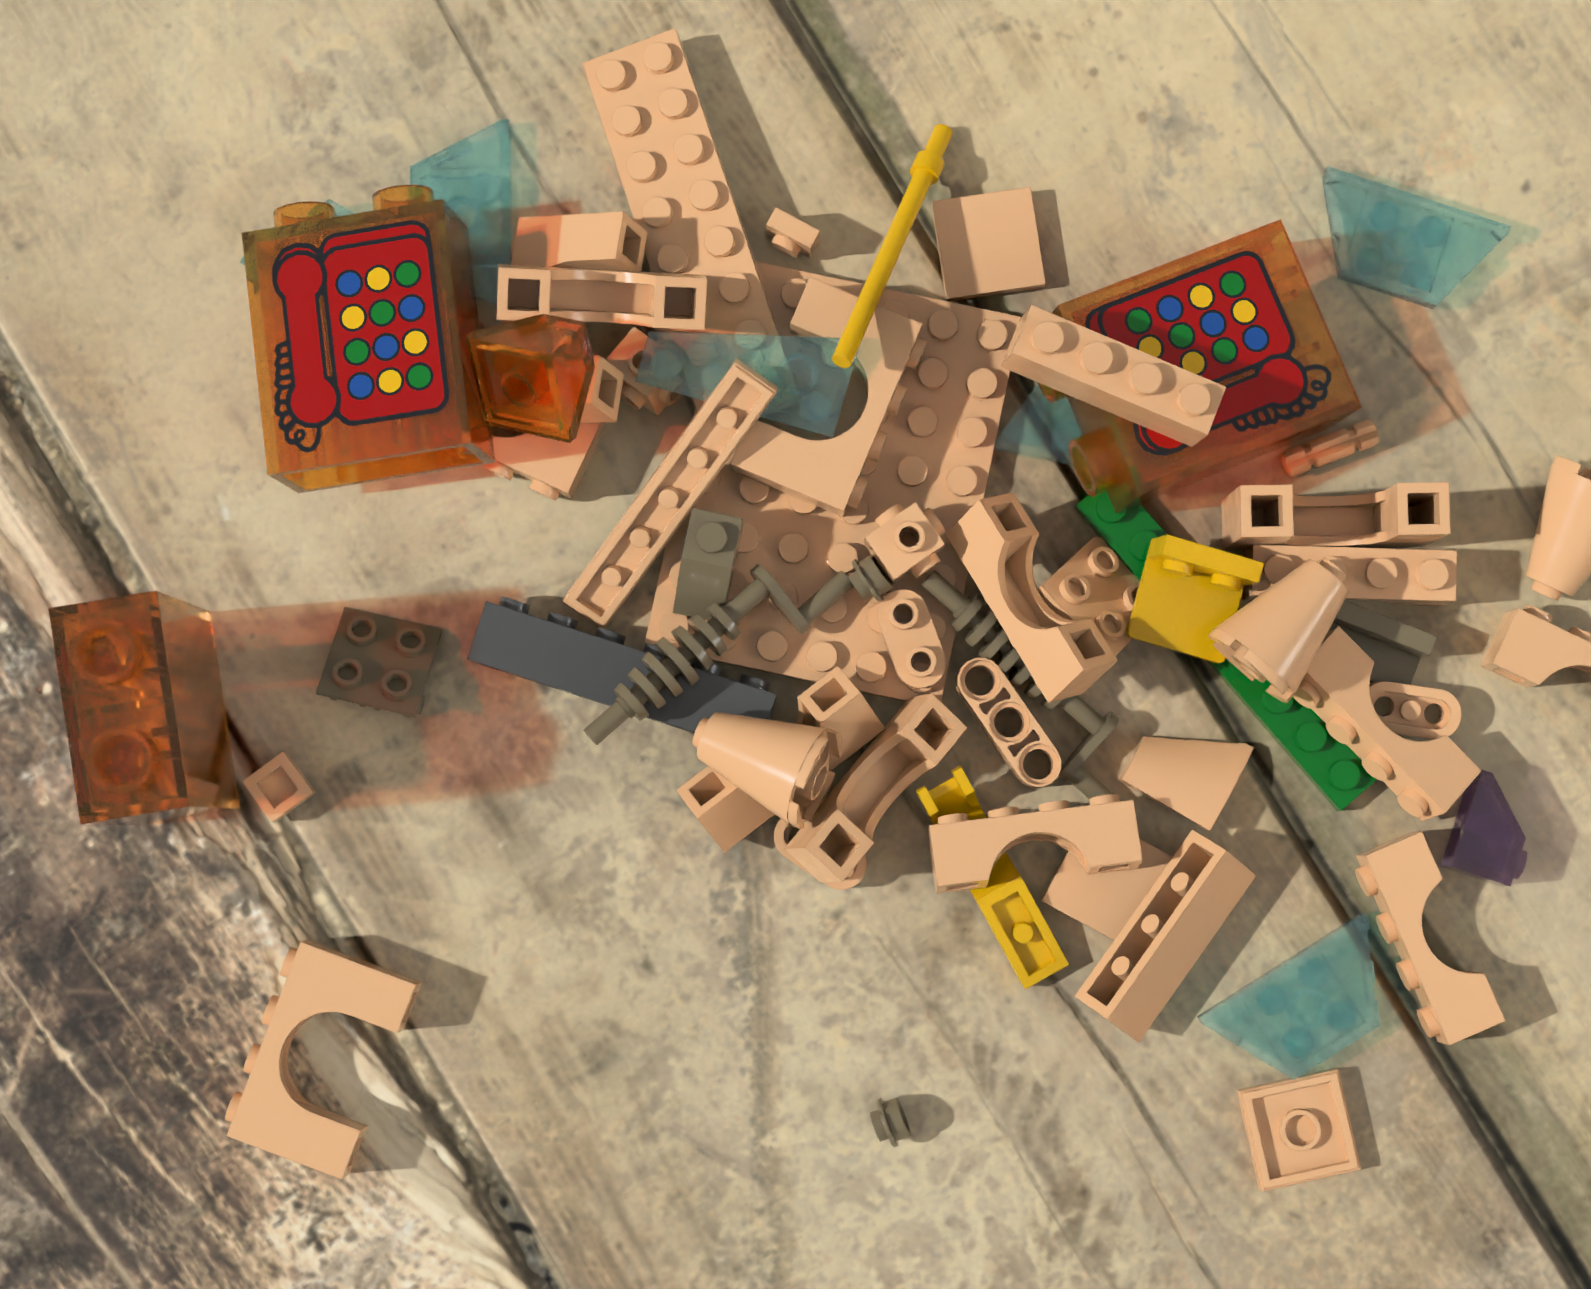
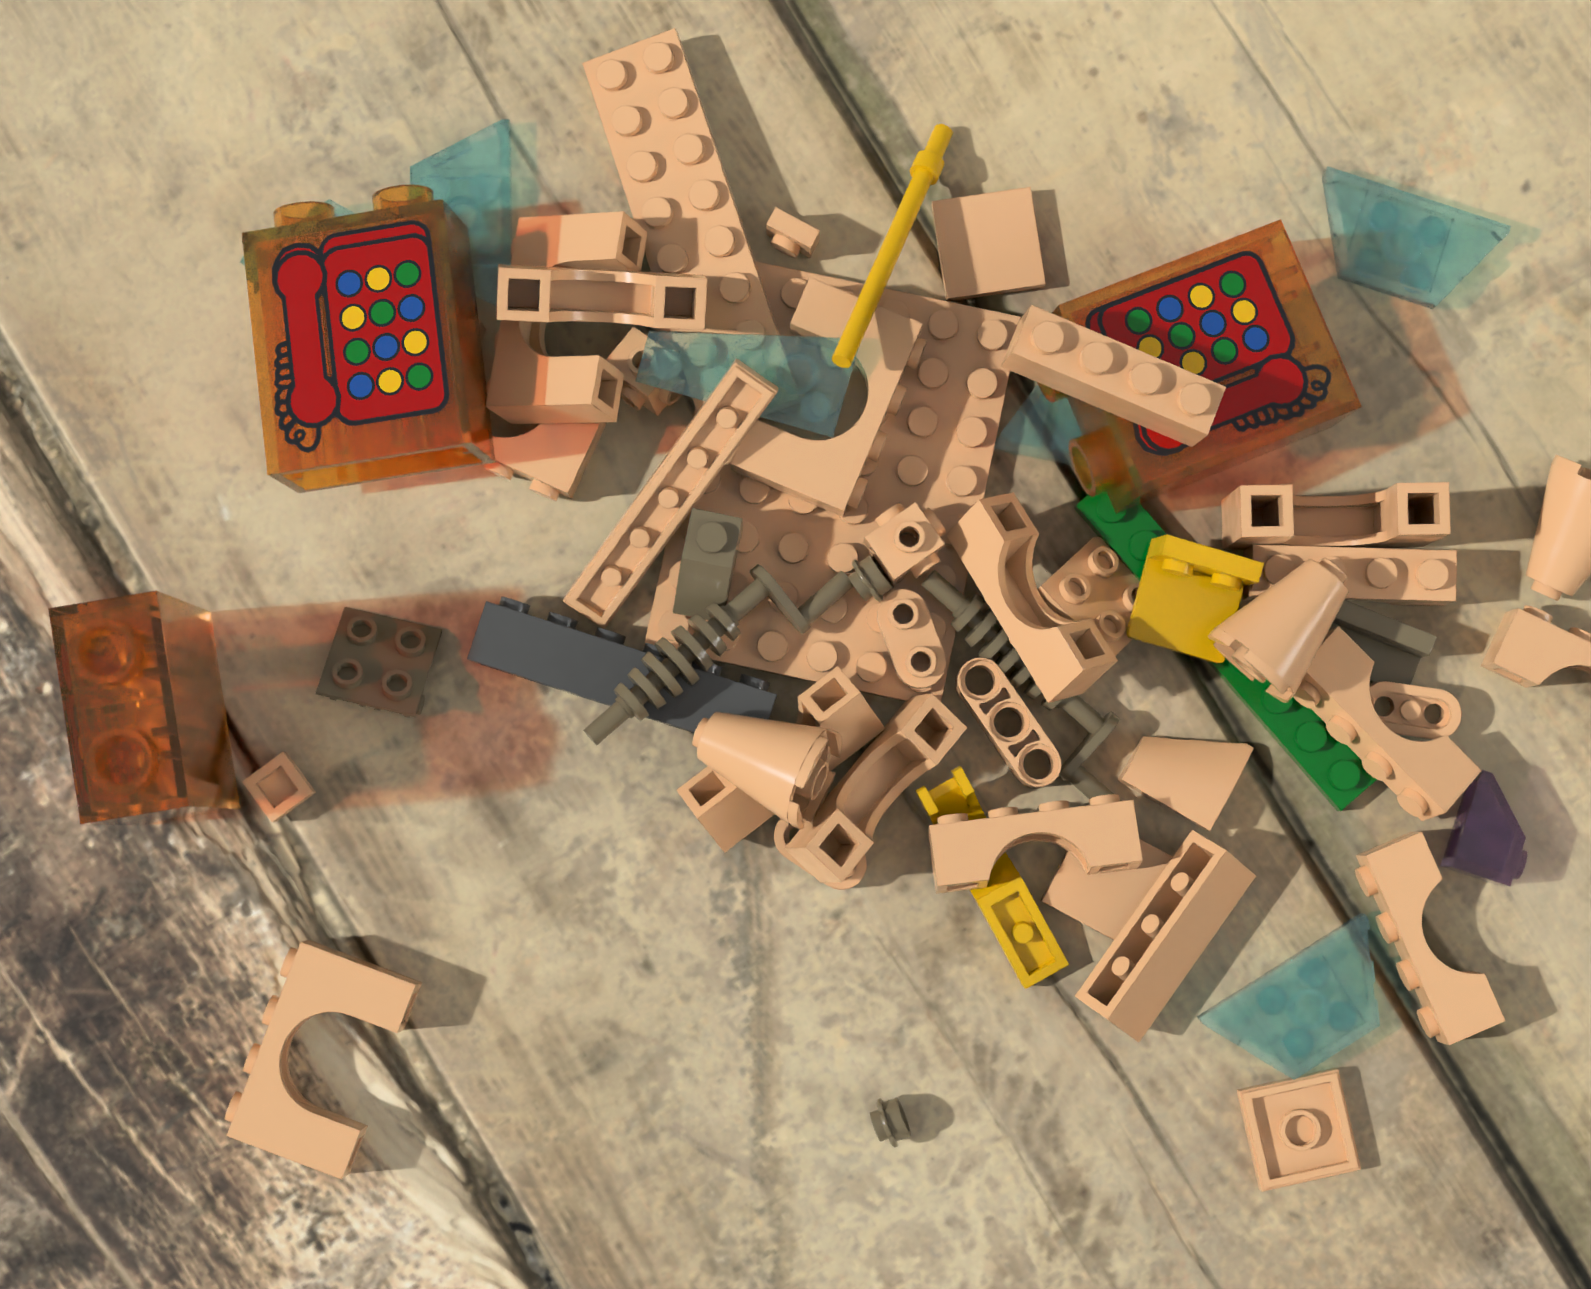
(533, 374): clear orange slope -> none
(1330, 448): light nougat axle -> none

